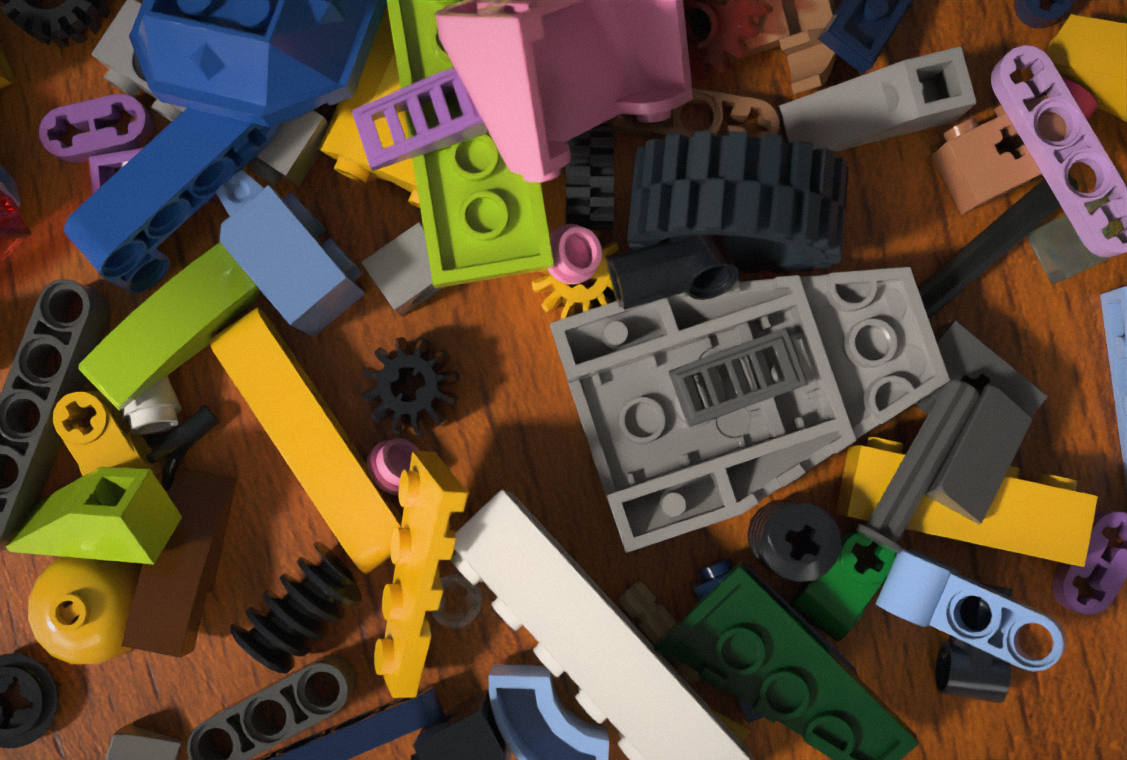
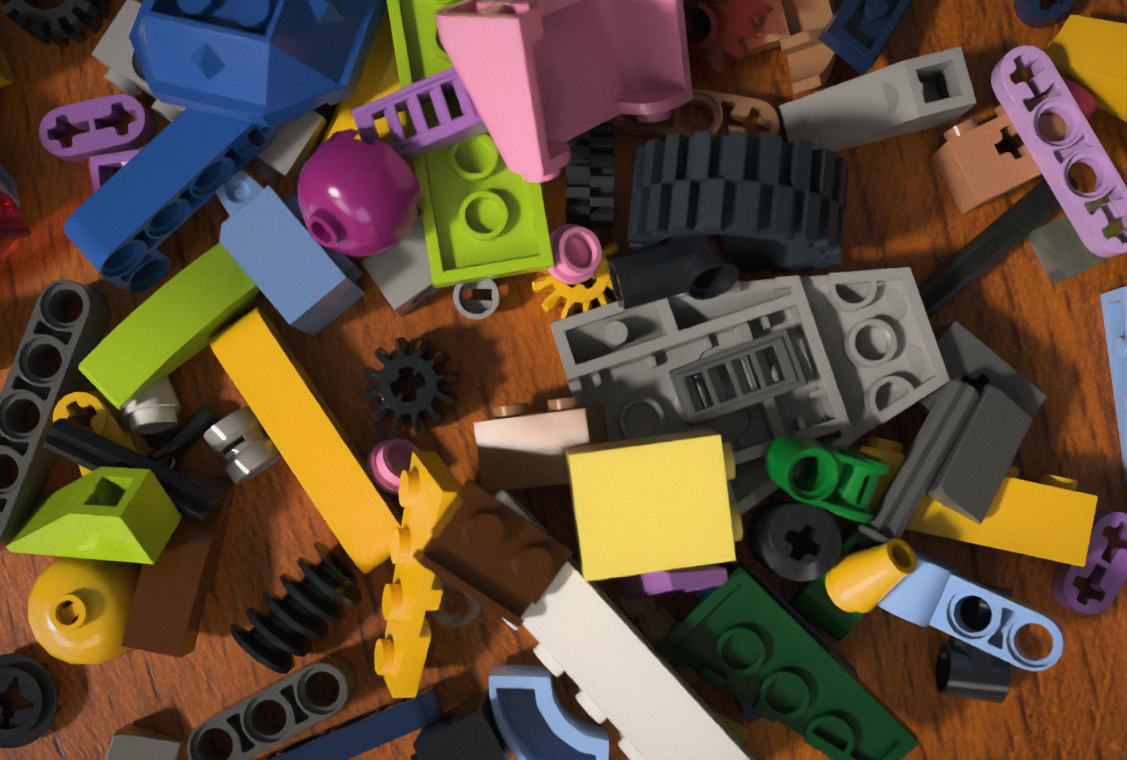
(96, 451): none -> black axle
(242, 445): none -> light grey wheel
(358, 196): none -> magenta cylinder
(476, 307): none -> light grey hinge
(492, 553): none -> reddish brown plate
(529, 449): none -> medium nougat brick
(653, 504): none -> light yellow brick
(672, 581): none -> medium lavender slope
(835, 476): none -> green piece
(866, 576): none -> yellow cone

